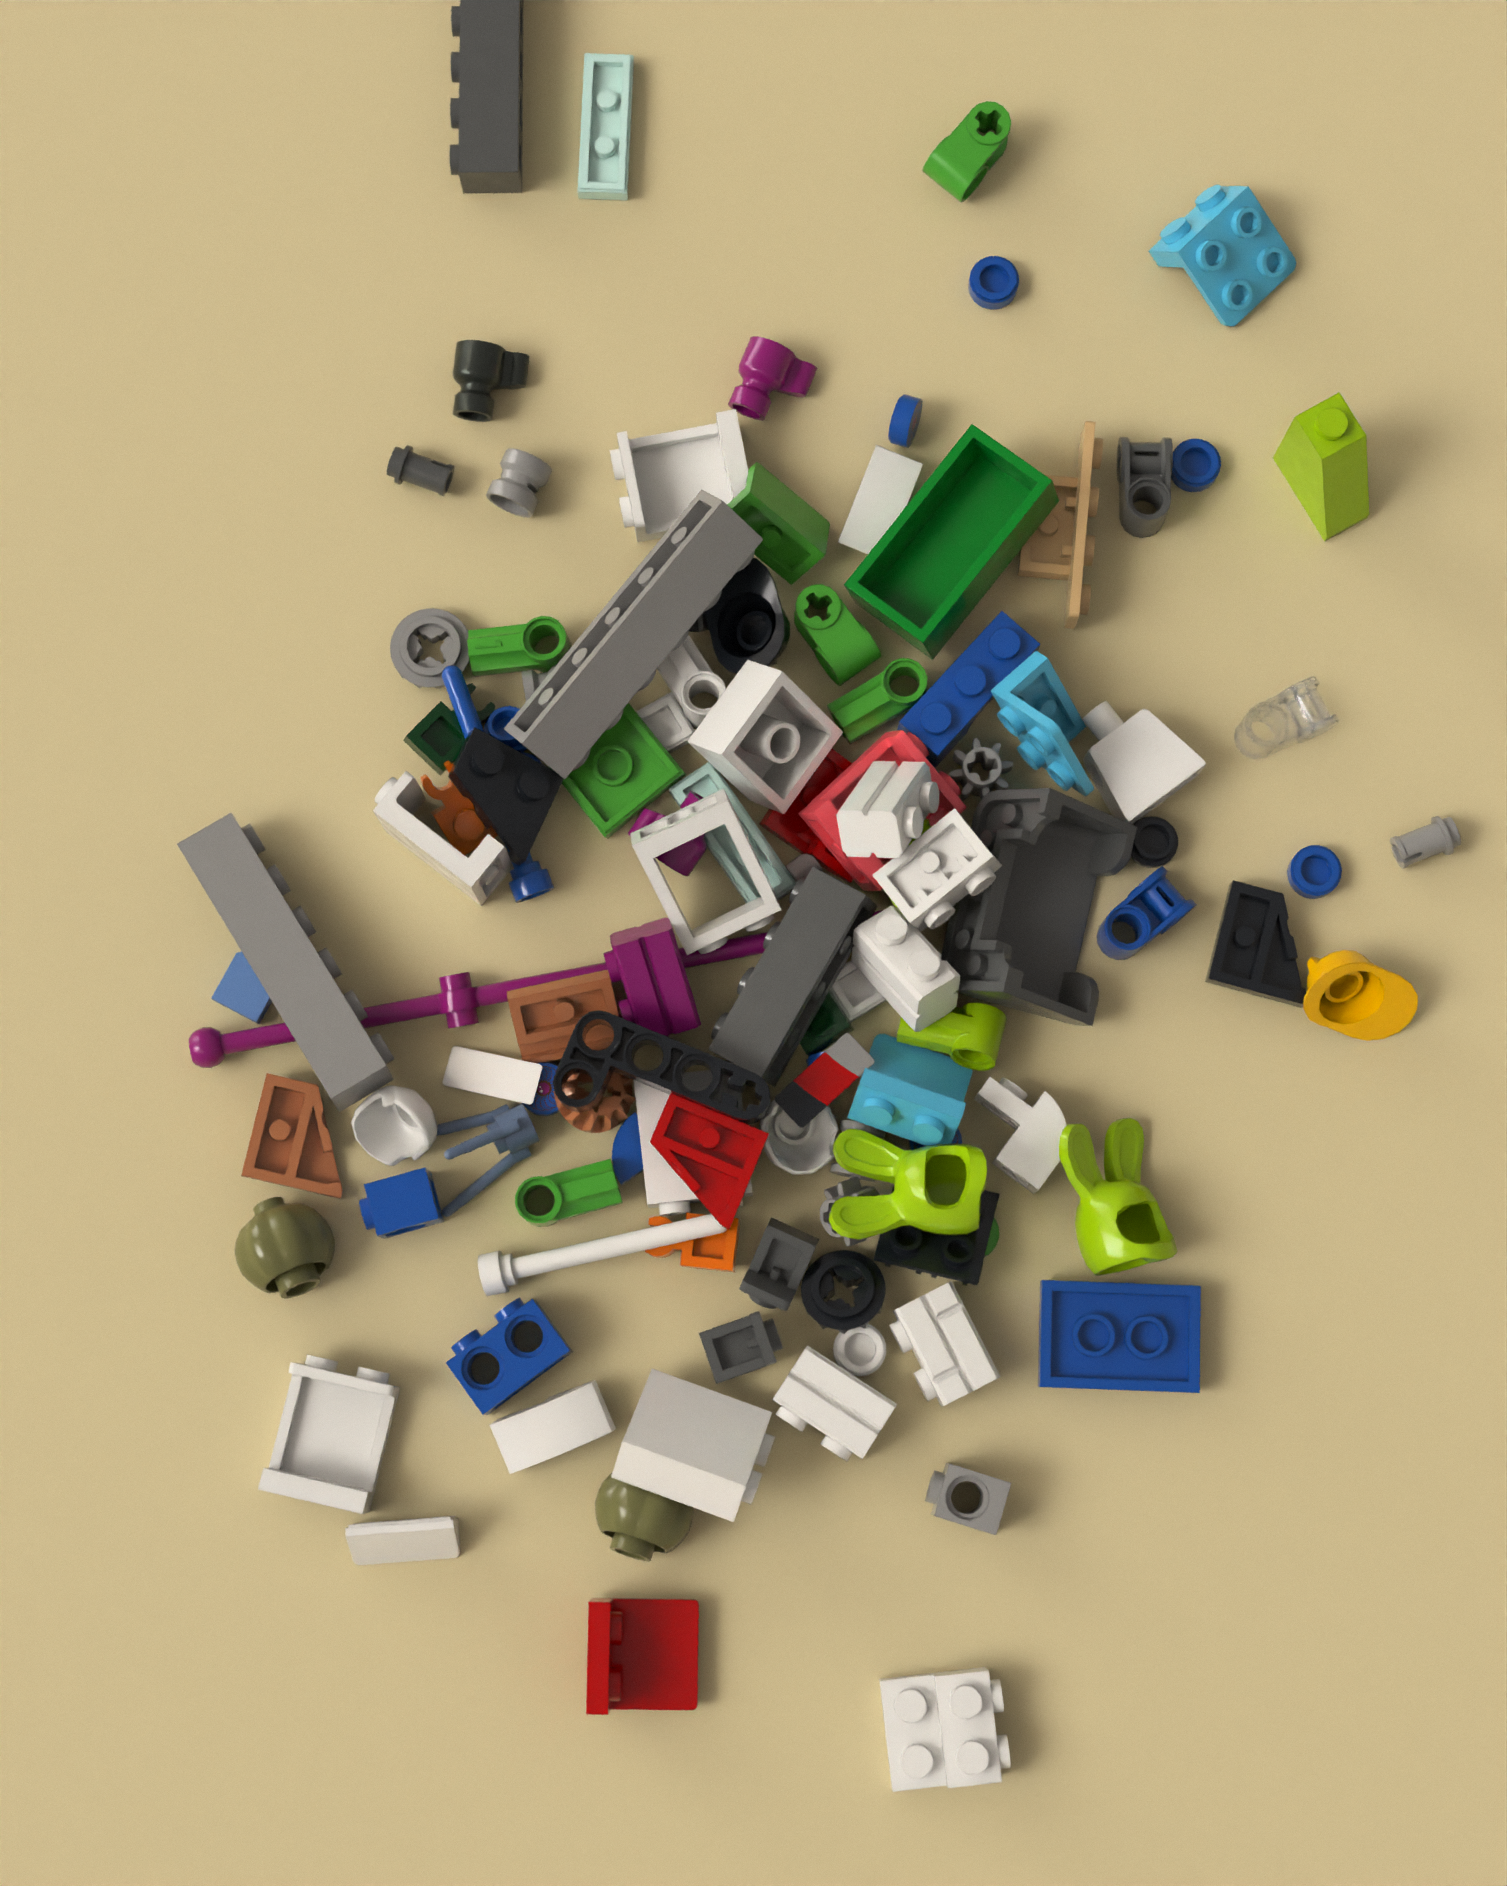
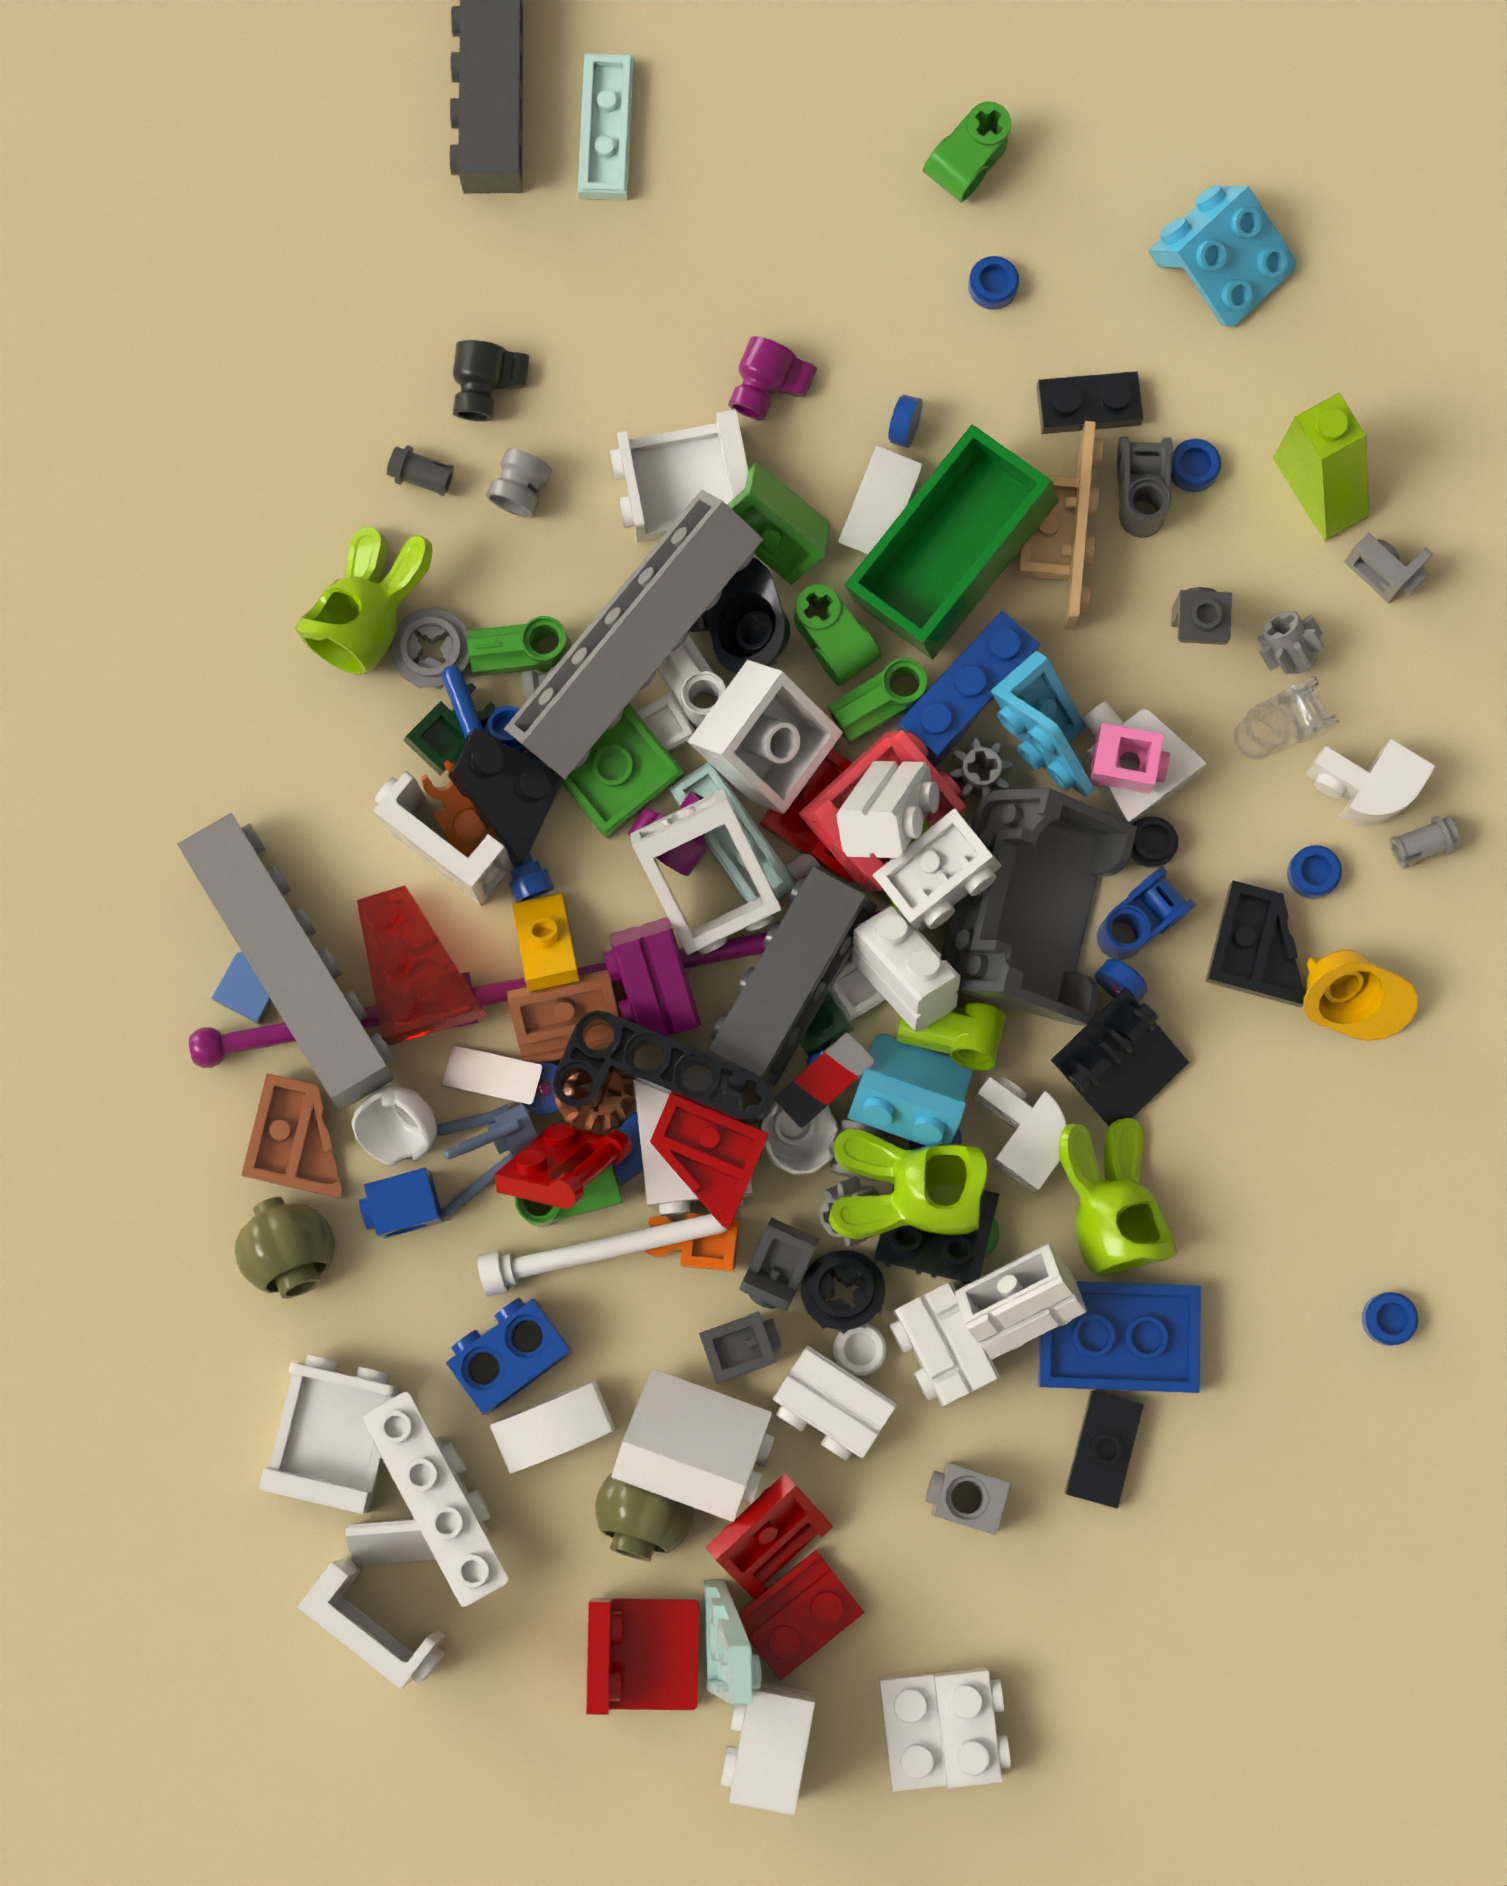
(359, 614): none -> lime piece
(362, 1634): none -> white panel
(410, 970): none -> clear red wing
(438, 1497): none -> white bracket
(545, 942): none -> yellow plate
(561, 1165): none -> red plate
(728, 1657): none -> light aqua wing
(768, 1535): none -> red plate
(770, 1748): none -> white brick
(798, 1615): none -> red plate
(1020, 1301): none -> white brick
(1103, 398): none -> black plate
(1104, 1449): none -> black plate
(1117, 975): none -> blue tile
(1120, 1059): none -> black hinge
(1144, 747): none -> bright pink brick
(1202, 616): none -> dark grey bracket
(1291, 642): none -> light grey gear
(1372, 794): none -> white brick
(1383, 571): none -> light grey bracket
(1390, 1319): none -> blue tile

